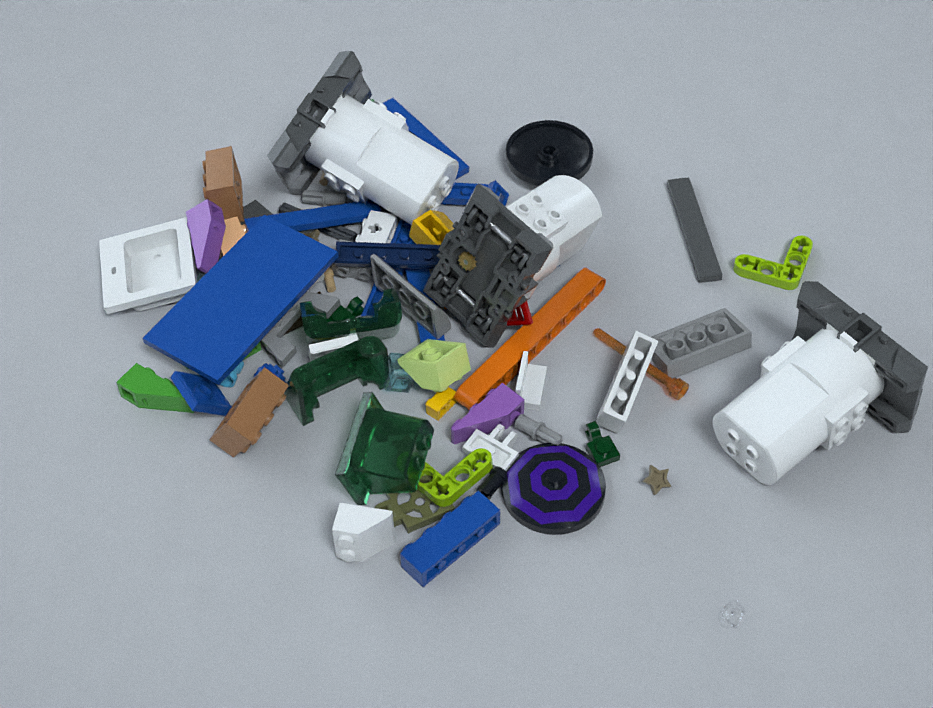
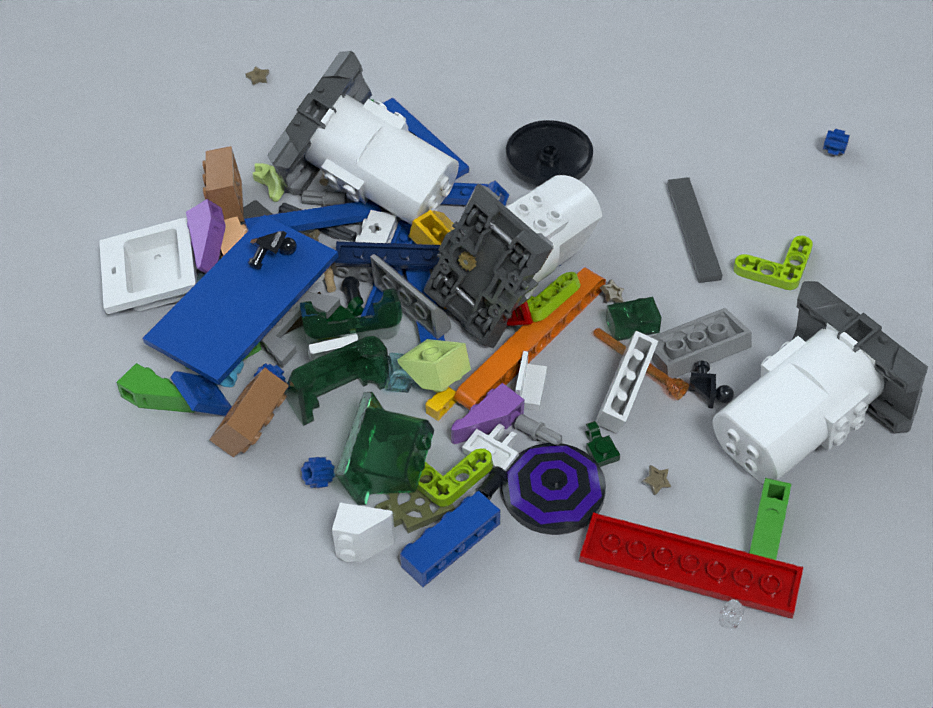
(257, 75): none -> dark tan piece
(267, 175): none -> yellowish green piece
(271, 244): none -> black piece
(318, 472): none -> blue gear
(351, 288): none -> black pin
(553, 296): none -> lime beam
(612, 292): none -> dark tan piece
(633, 316): none -> clear green brick
(692, 565): none -> red plate
(706, 385): none -> black piece
(770, 518): none -> bright green slope
(836, 142): none -> blue gear

